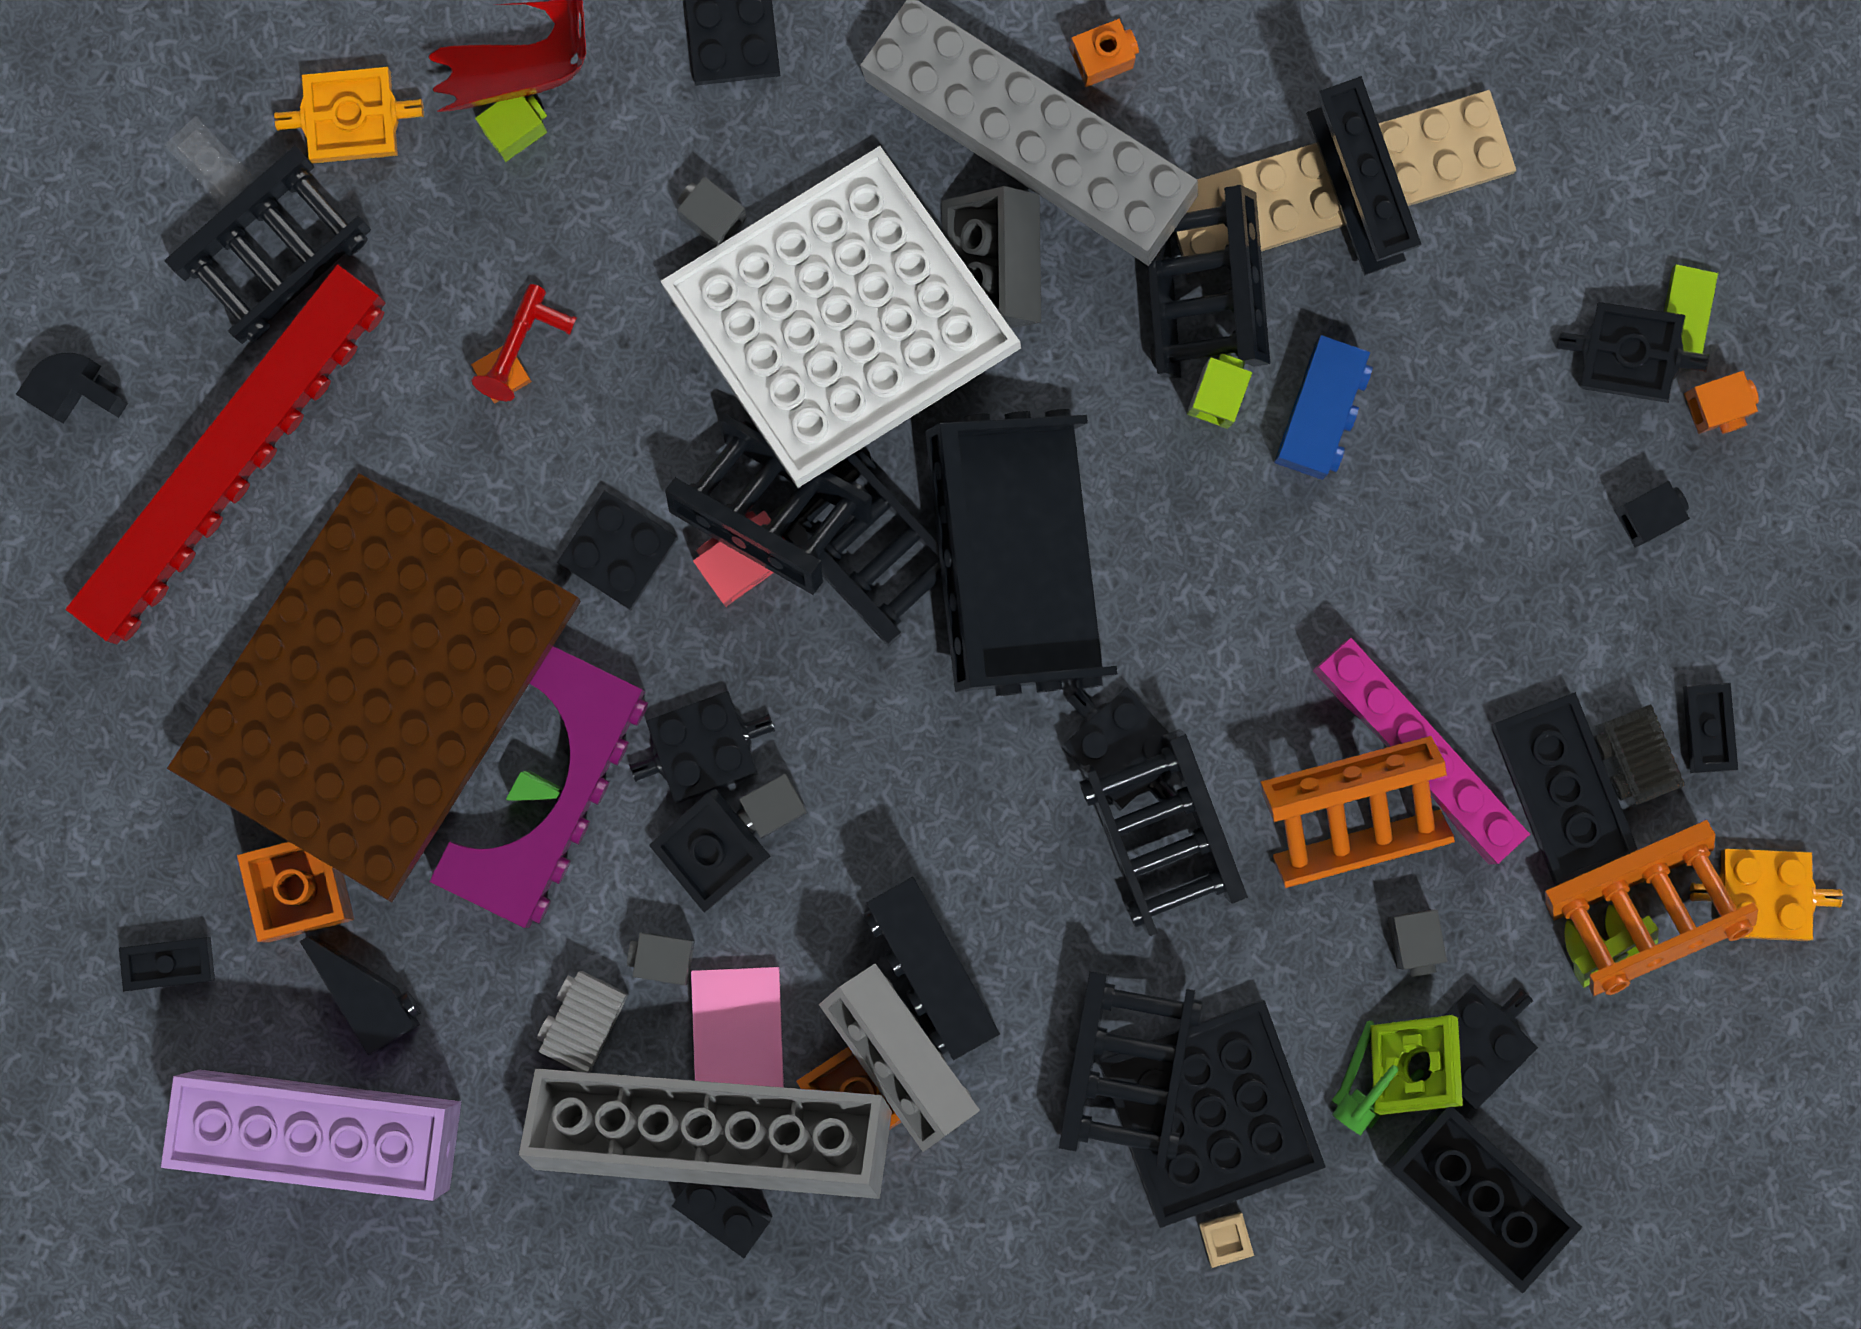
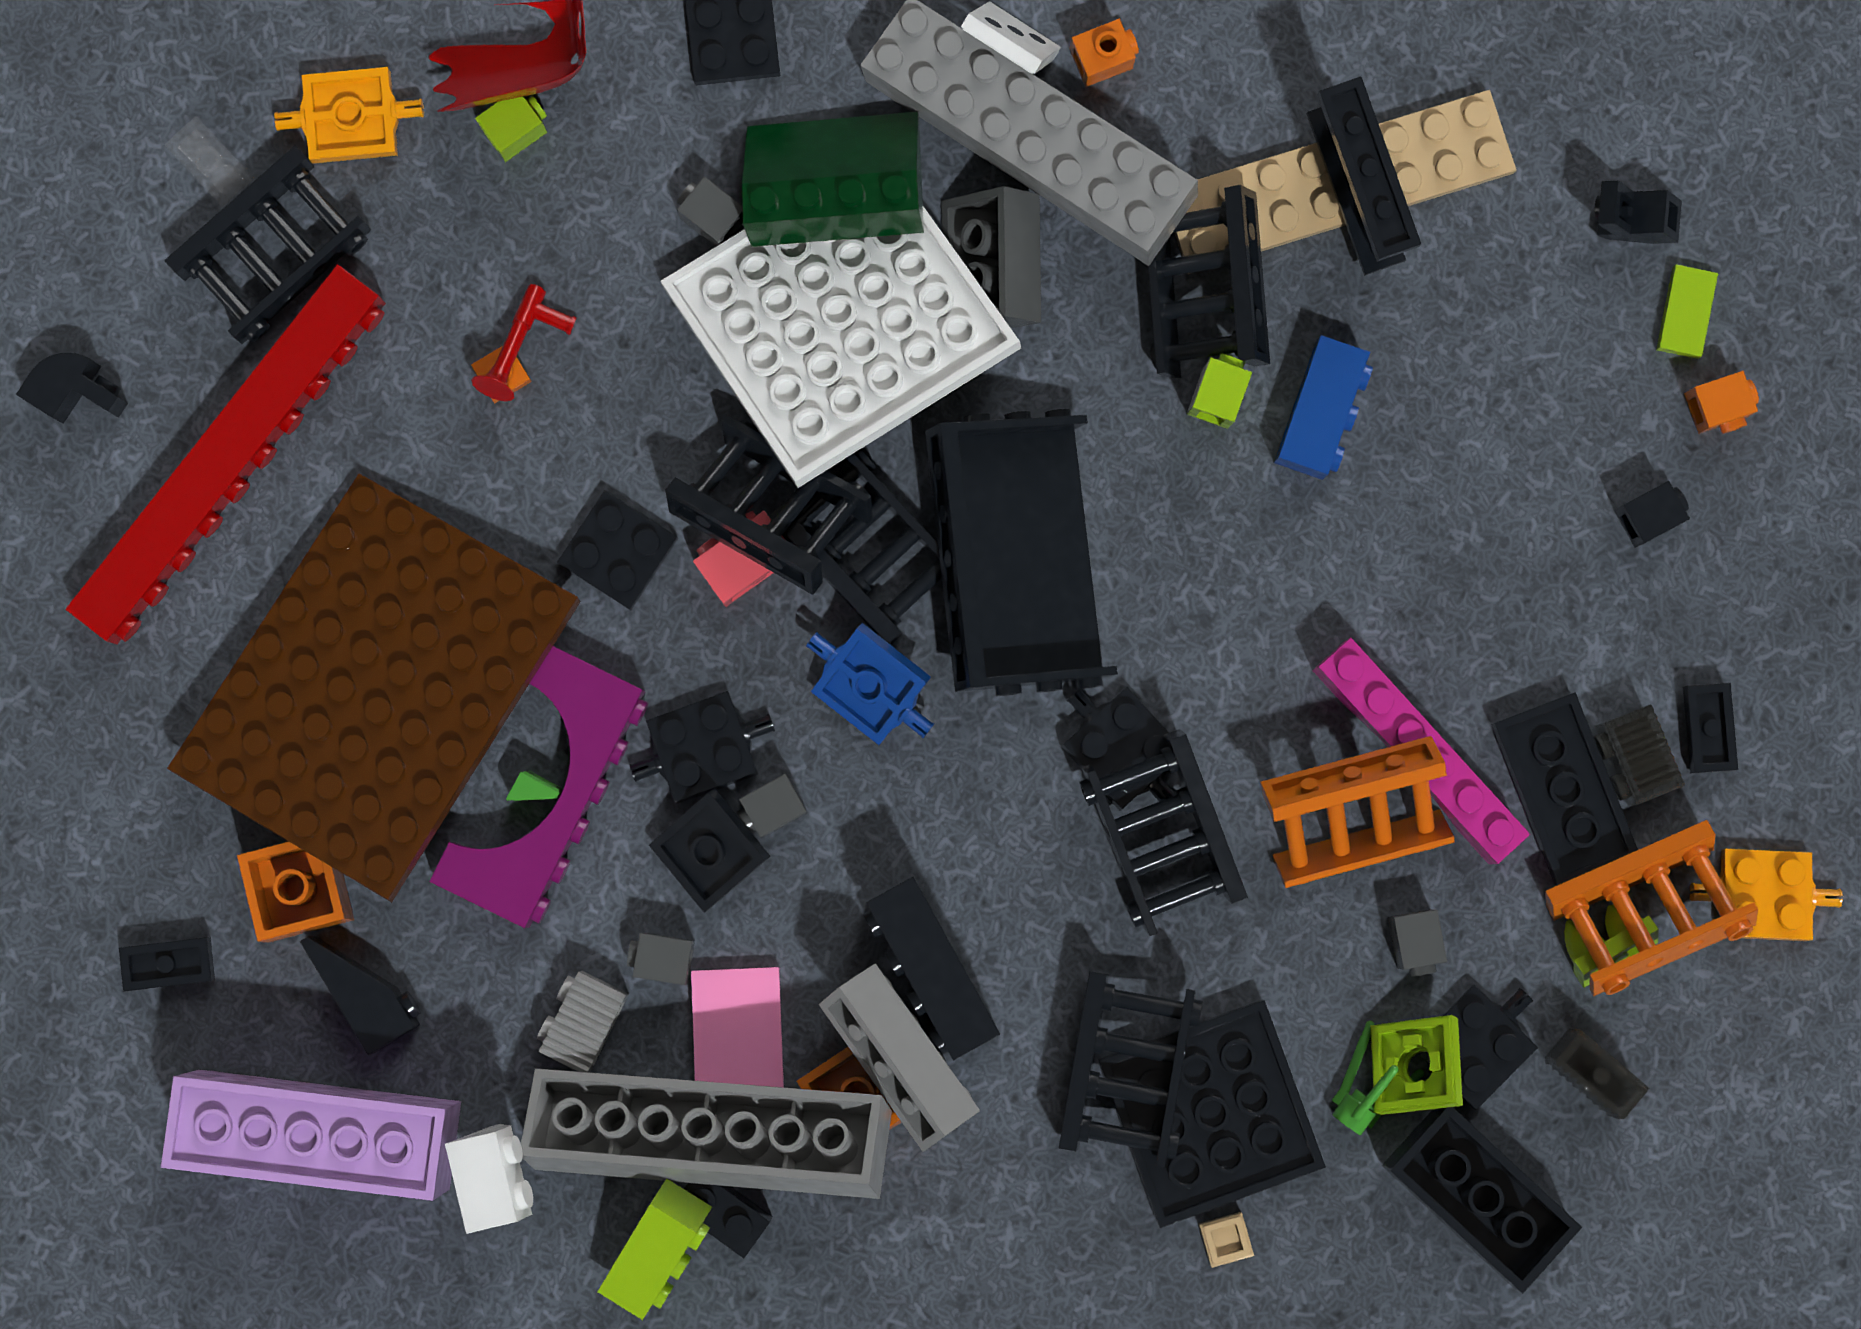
(489, 1178): none -> white slope
(657, 1250): none -> lime brick
(832, 179): none -> dark green slope
(870, 684): none -> blue plate
(1010, 37): none -> white tile
(1596, 1074): none -> clear smoke brick
(1633, 352): black plate -> none
(1637, 215): none -> black brick

